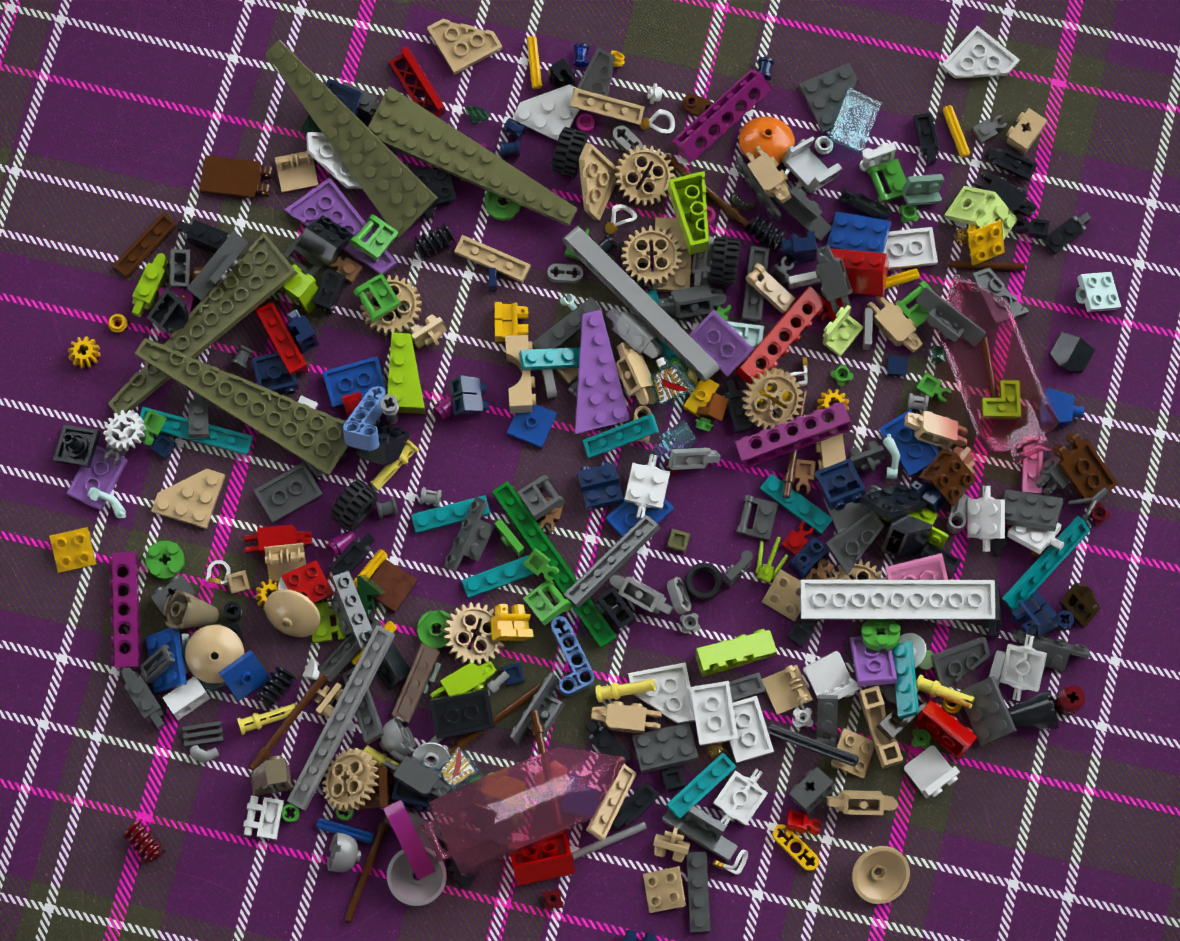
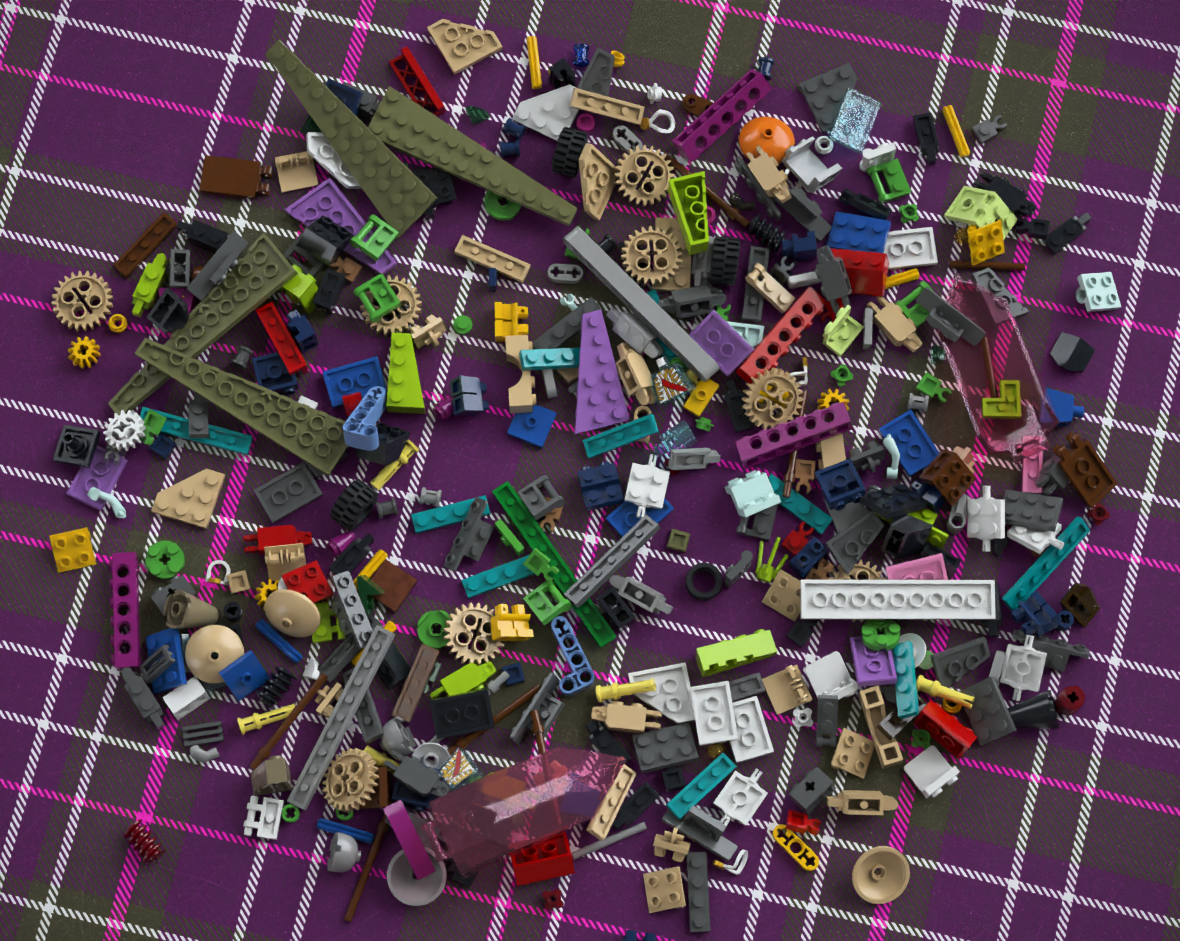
(96, 291): none -> tan gear
(278, 641): none -> blue axle
(390, 408): light grey pin -> none
(433, 241): black piece -> none
(462, 324): none -> bright green plate
(611, 227): white piece -> none
(679, 595): light grey beam -> none
(690, 618): light grey plate -> none
(715, 409): dark orange panel -> none
(752, 493): none -> light aqua bracket
(813, 745): black axle -> none
(897, 366): dark blue tile -> none
(923, 189): sand green bracket -> none
(936, 429): tan hinge -> none
(979, 57): white plate -> none
(1011, 163): black hinge -> none
(1023, 140): tan brick -> none
(1094, 500): dark grey plant -> none

